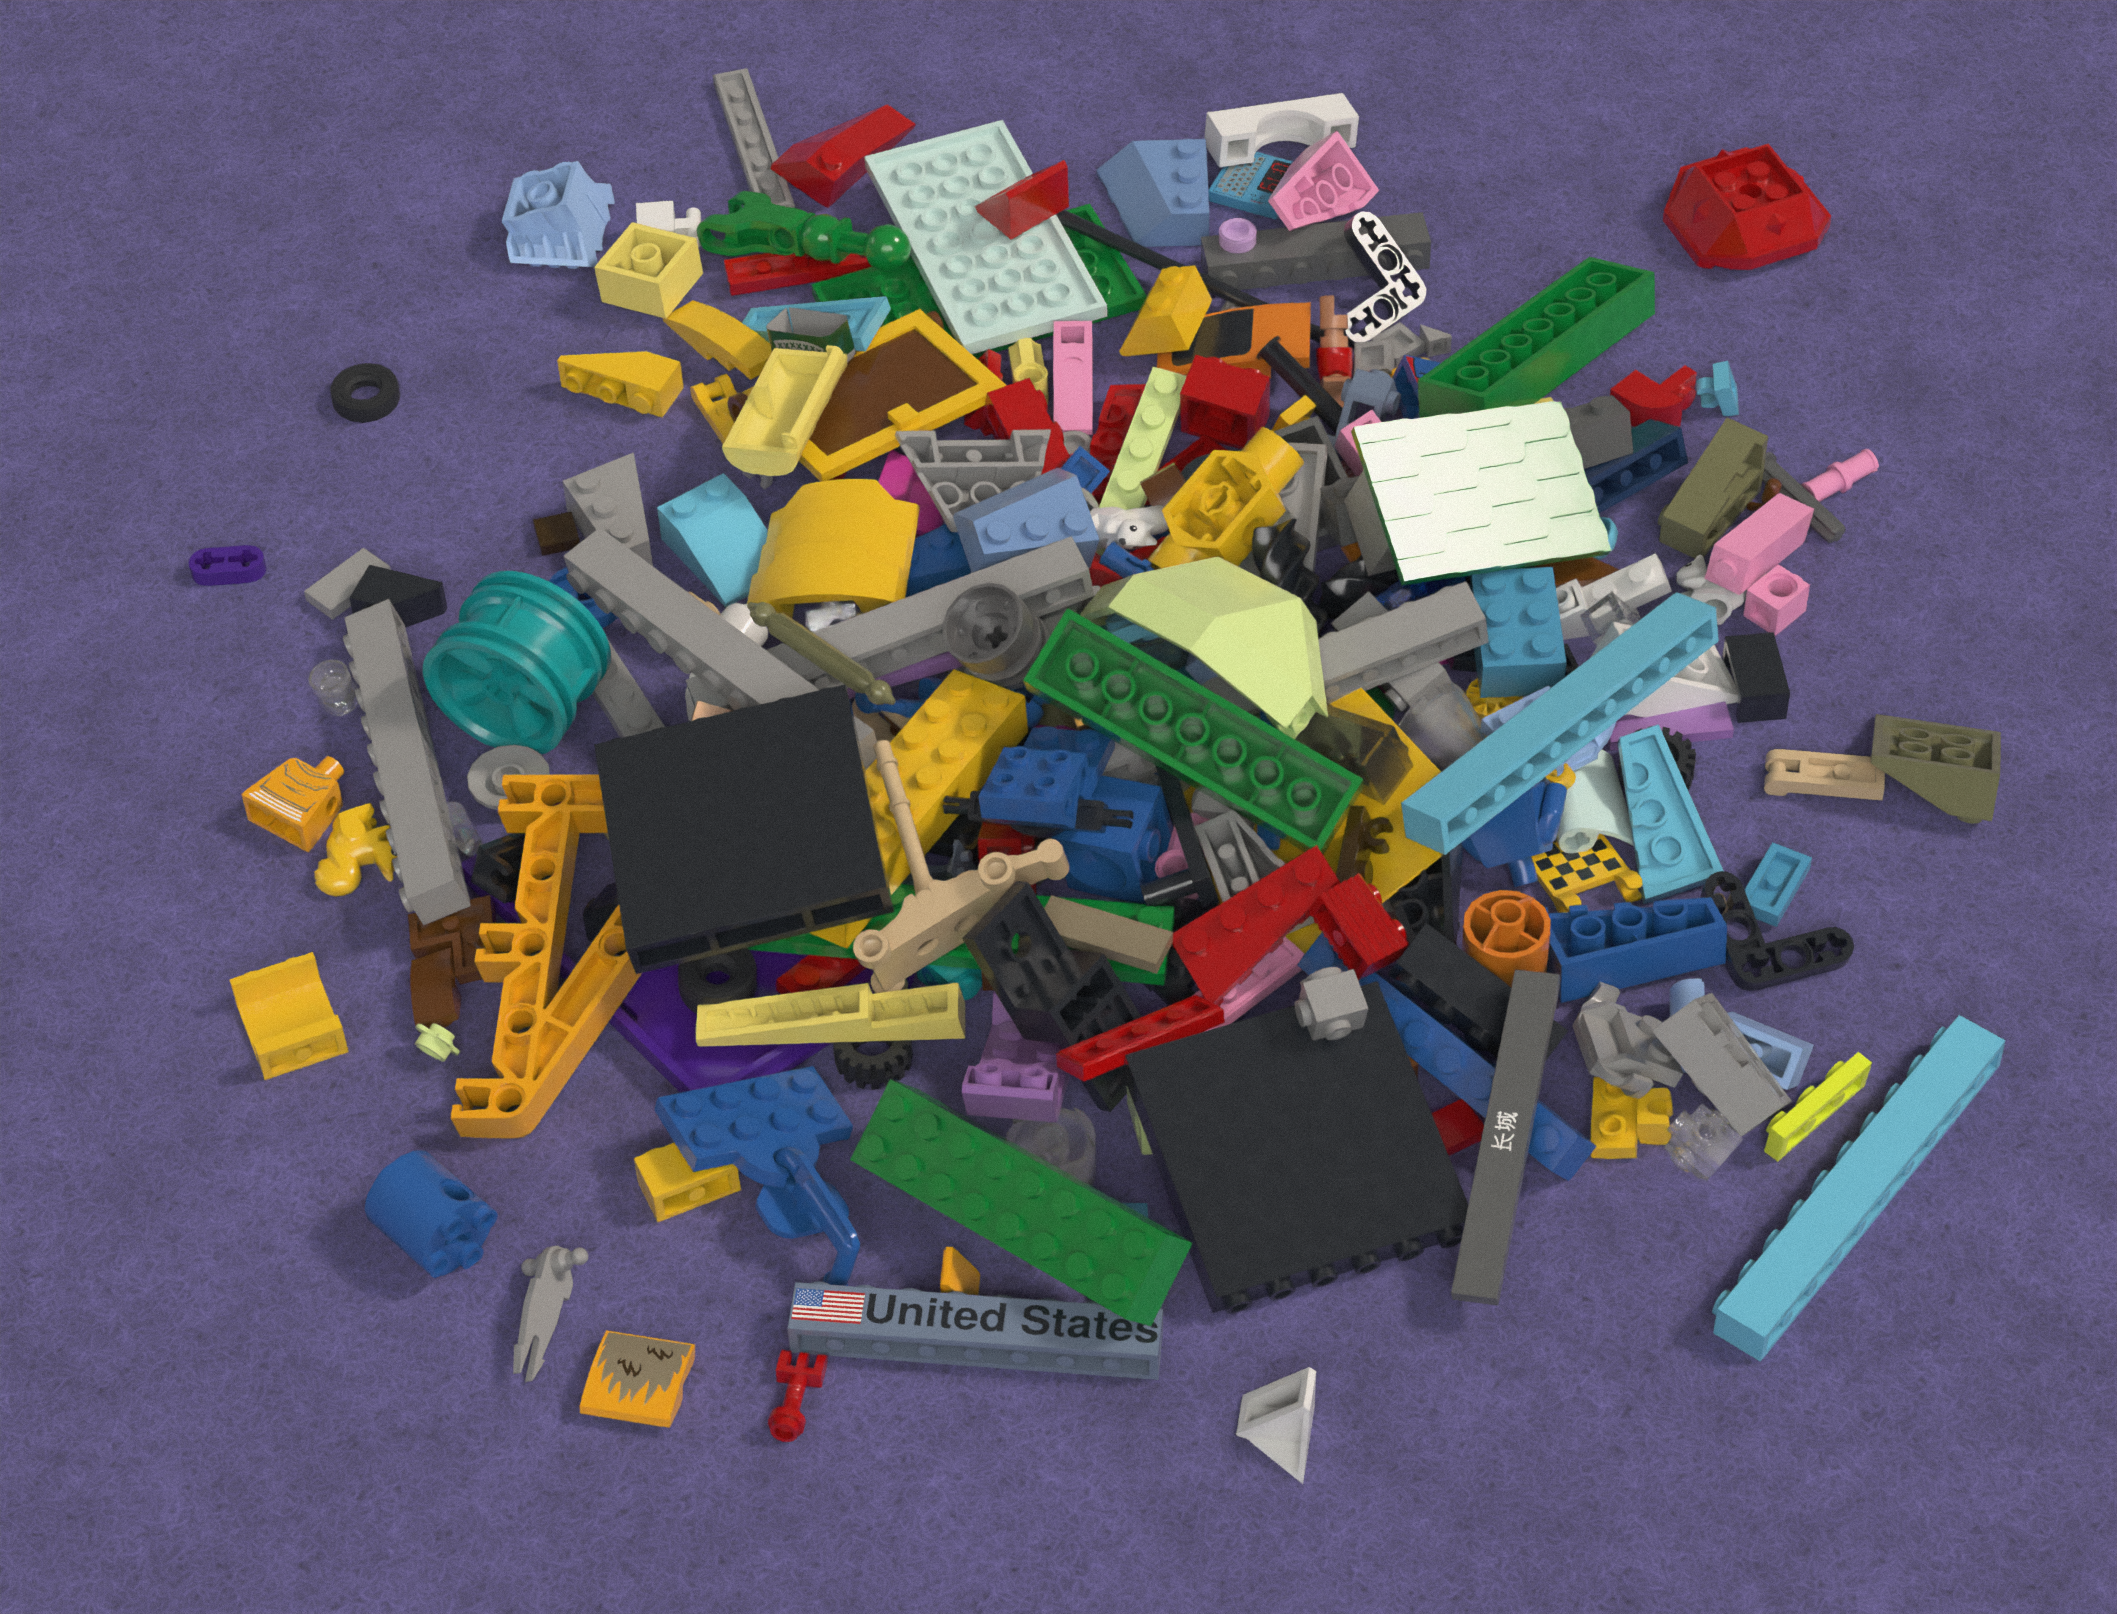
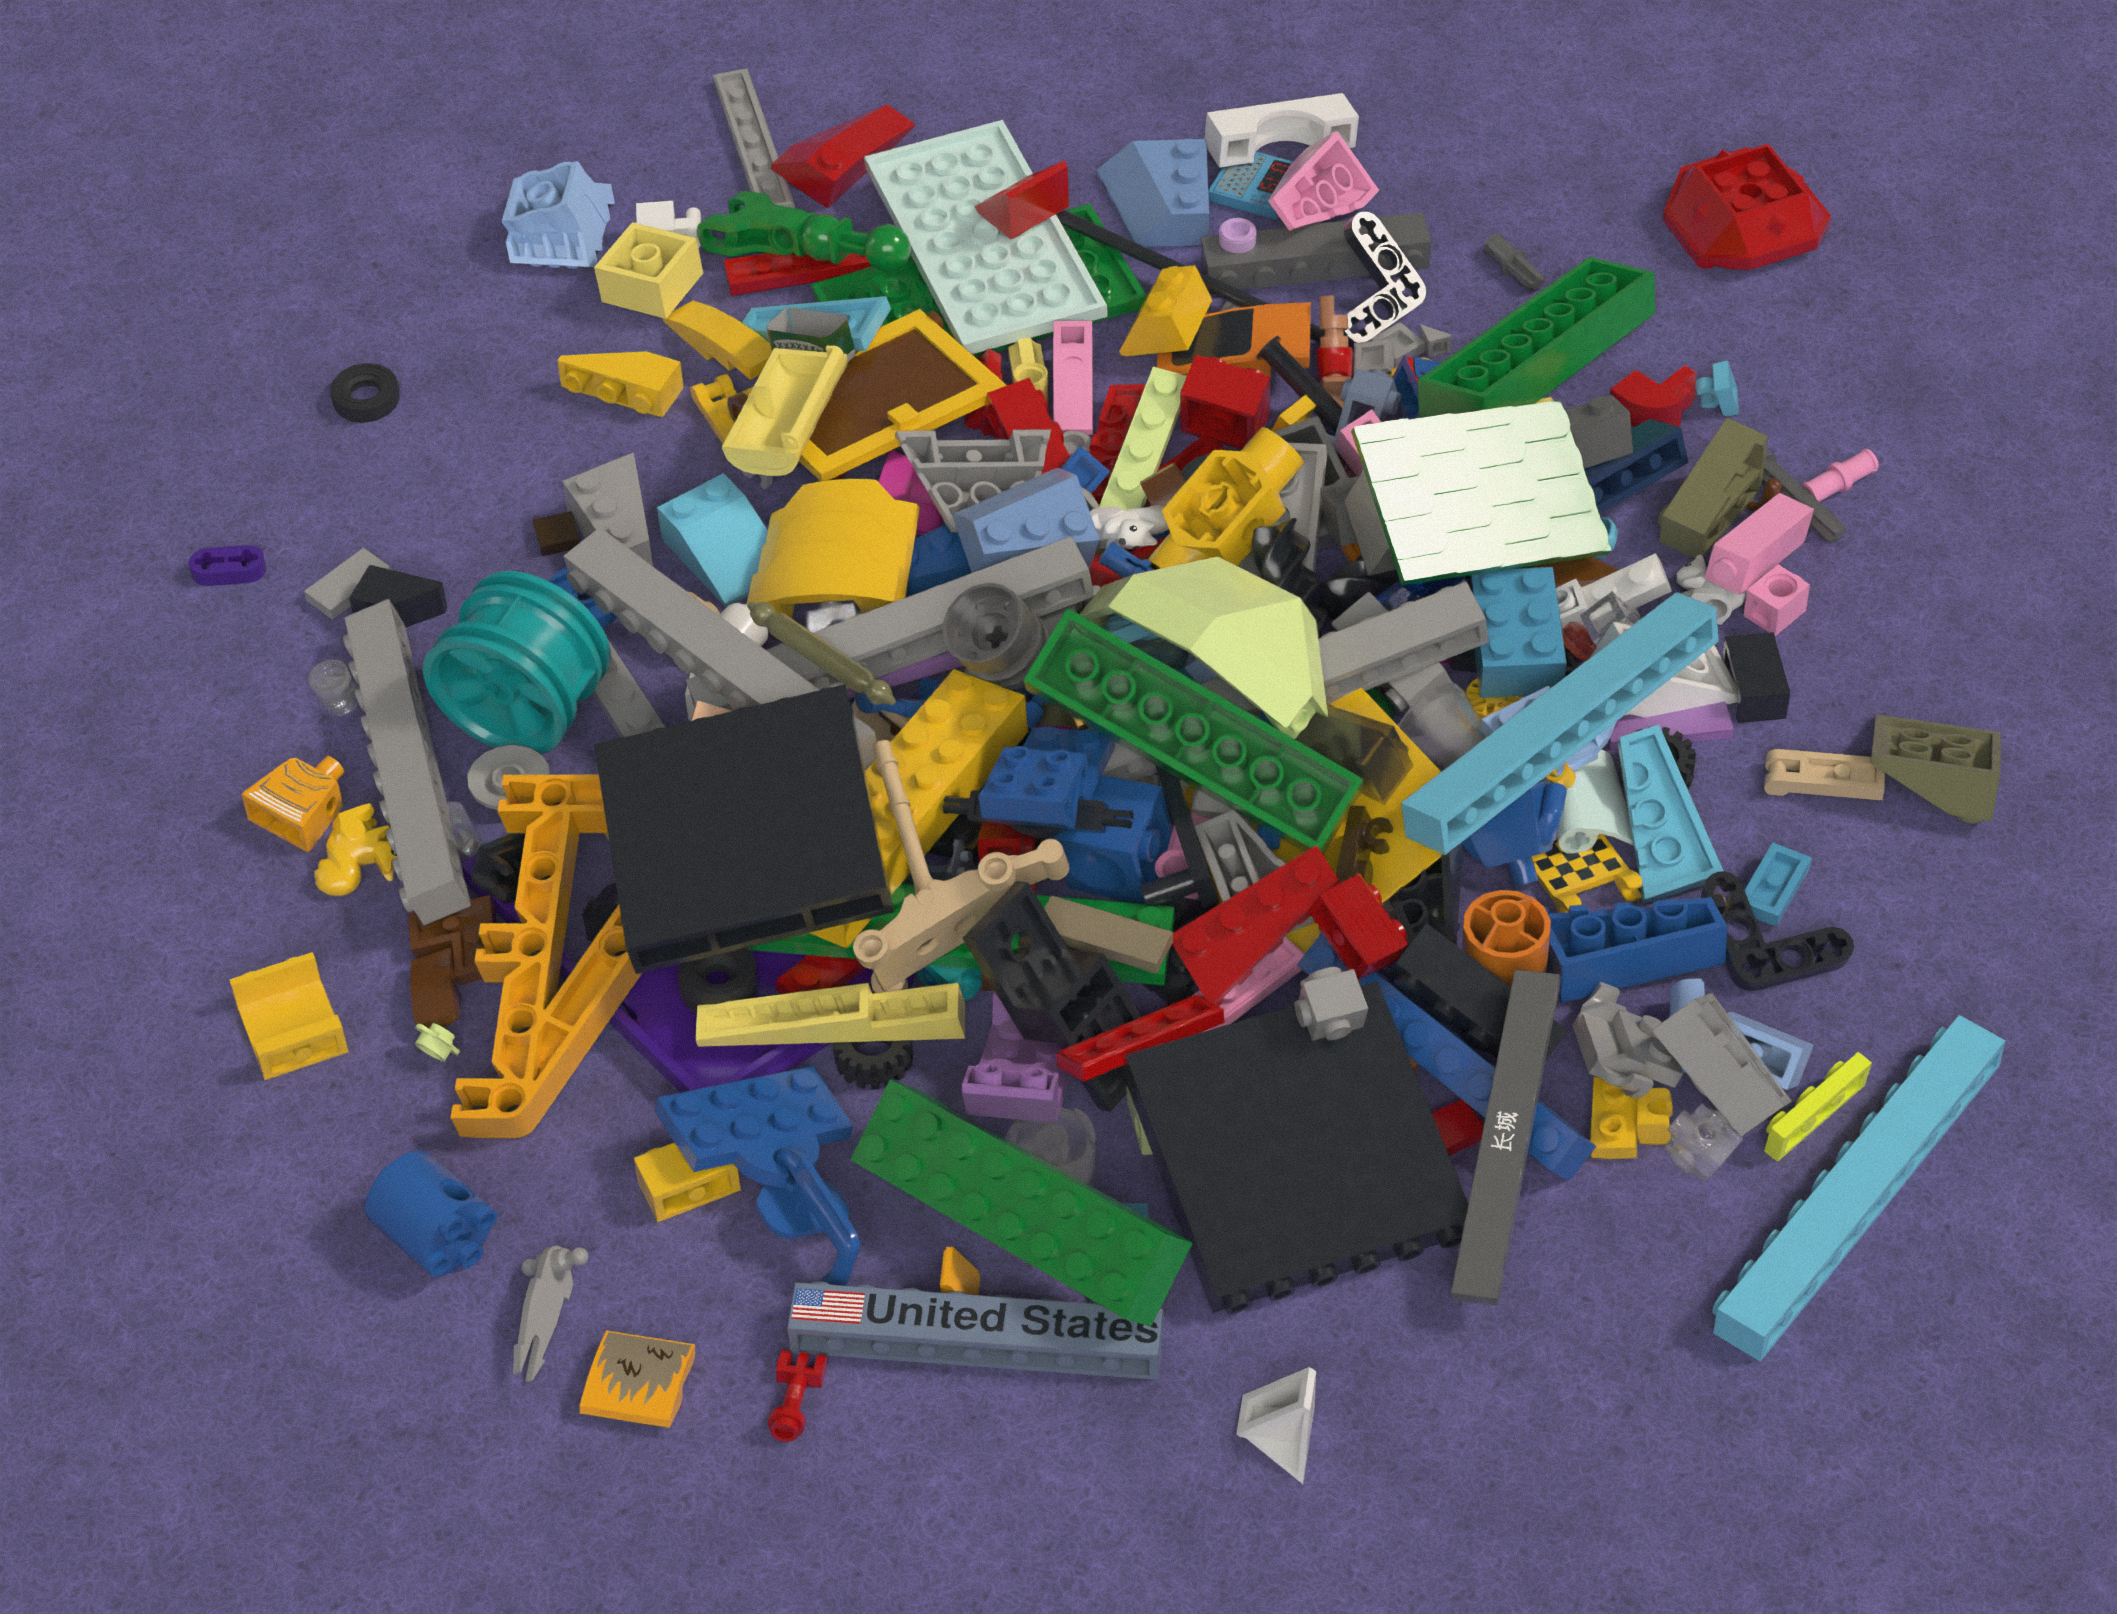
(1513, 262): none -> dark grey axle
(1578, 640): none -> clear red tile

